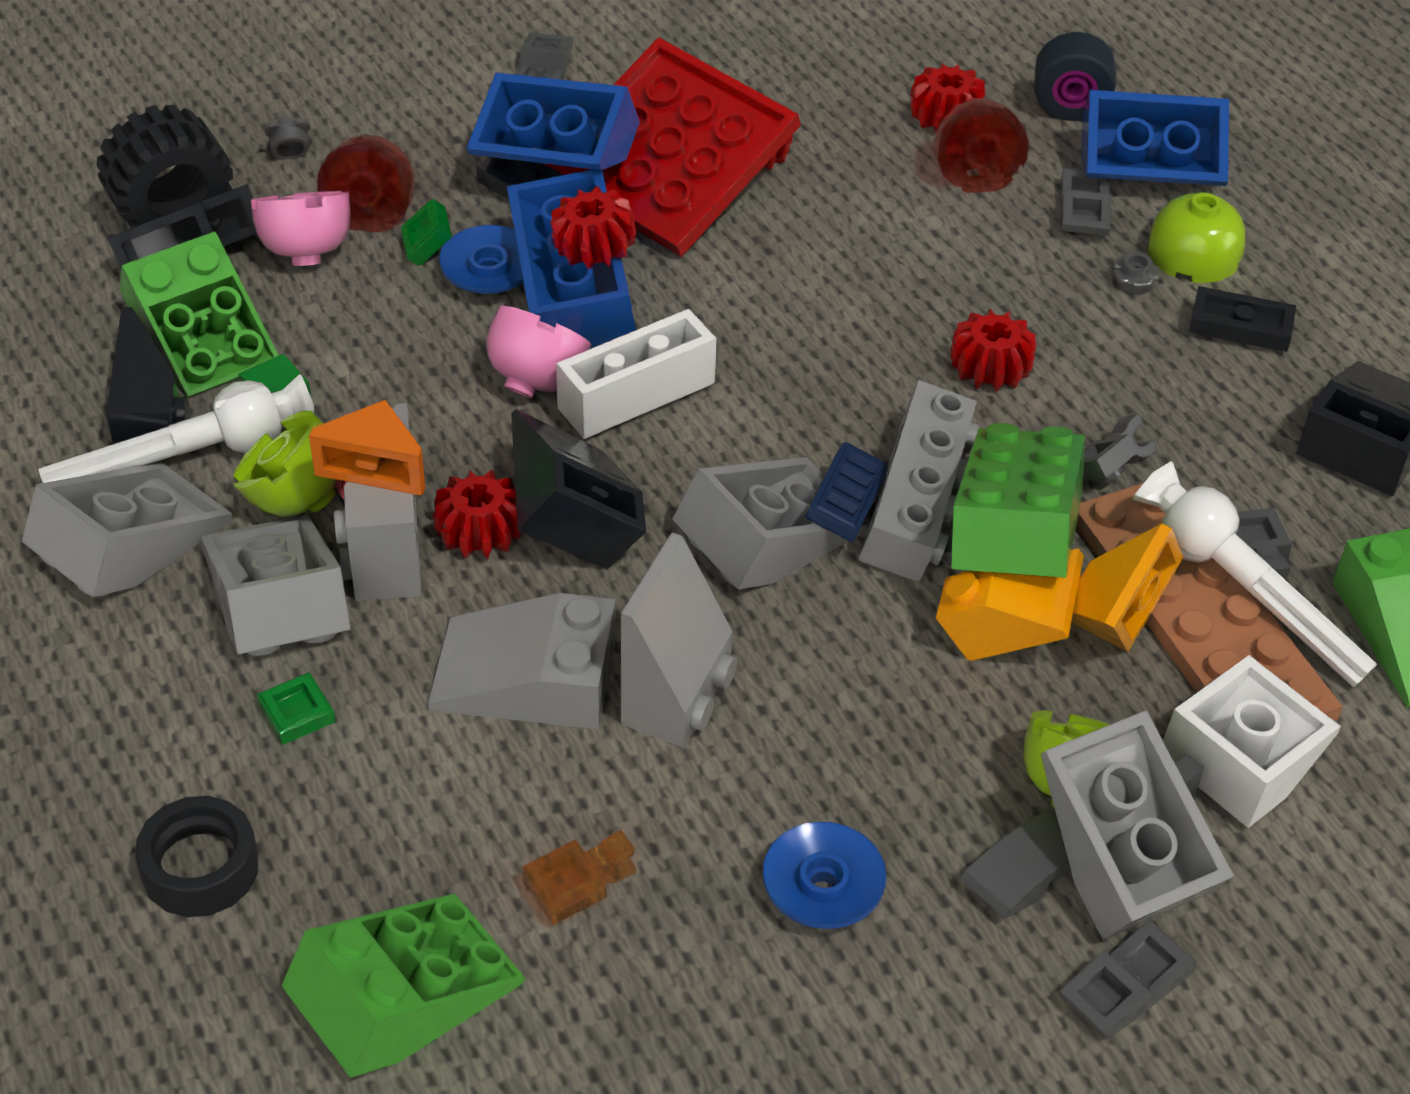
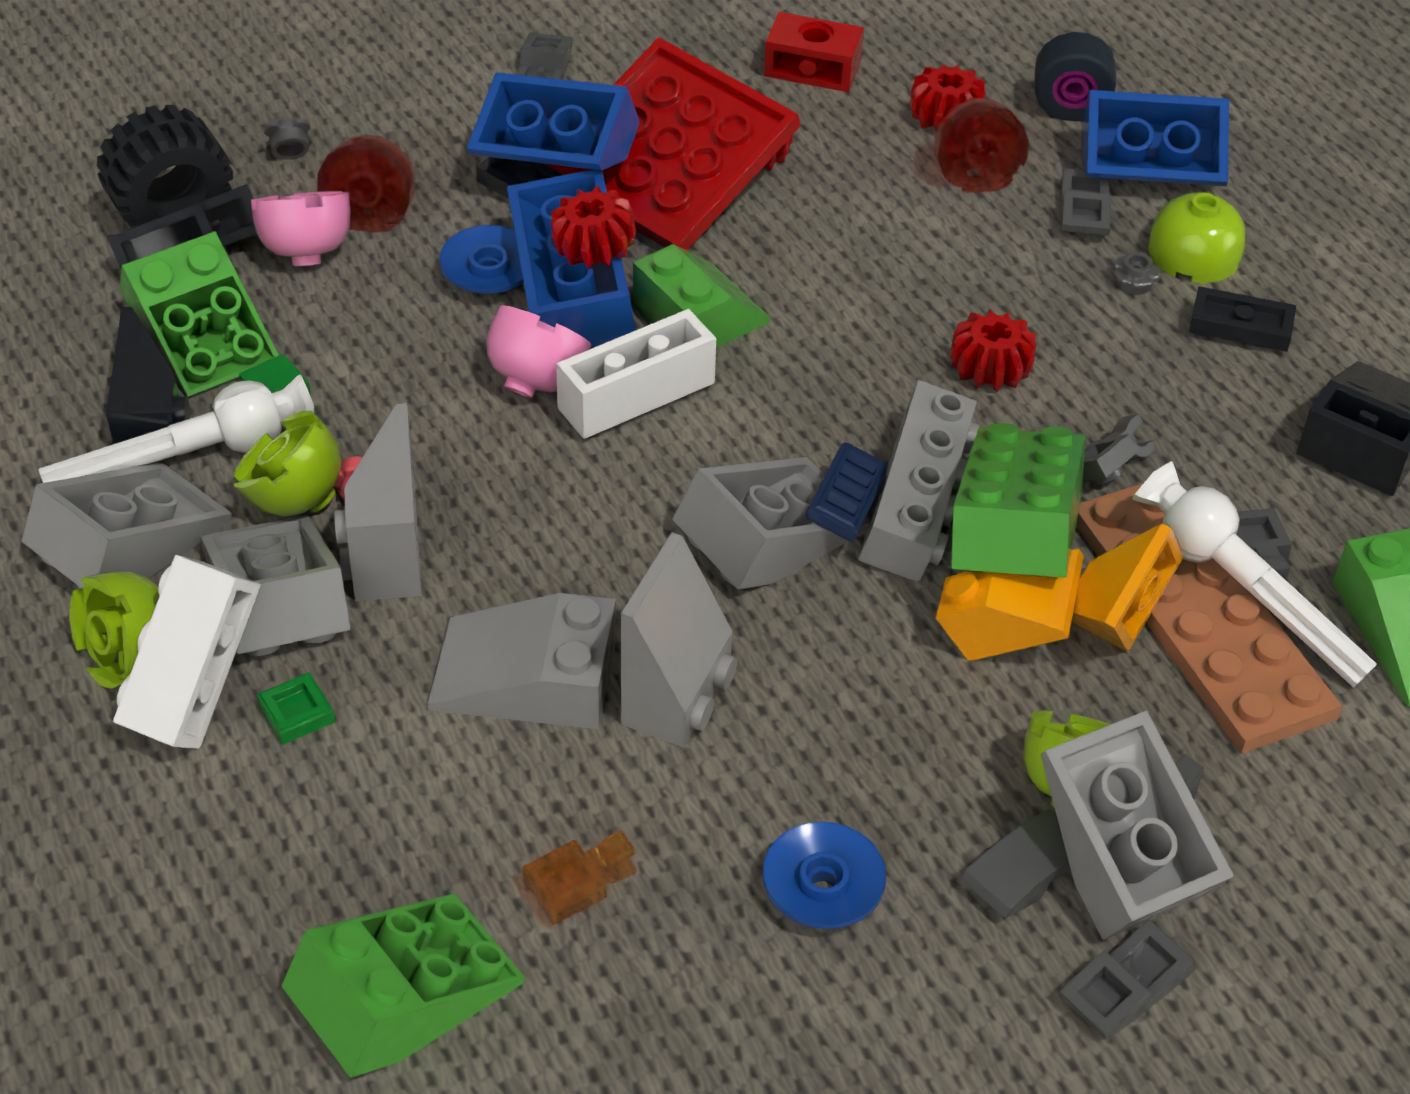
(108, 620): none -> lime cylinder
(185, 652): none -> white brick
(197, 894): black tyre -> none
(369, 450): orange slope -> none
(426, 232): green tile -> none
(476, 514): red gear -> none
(573, 494): black slope -> none
(680, 281): none -> bright green slope
(813, 51): none -> red brick
(1250, 738): white slope -> none

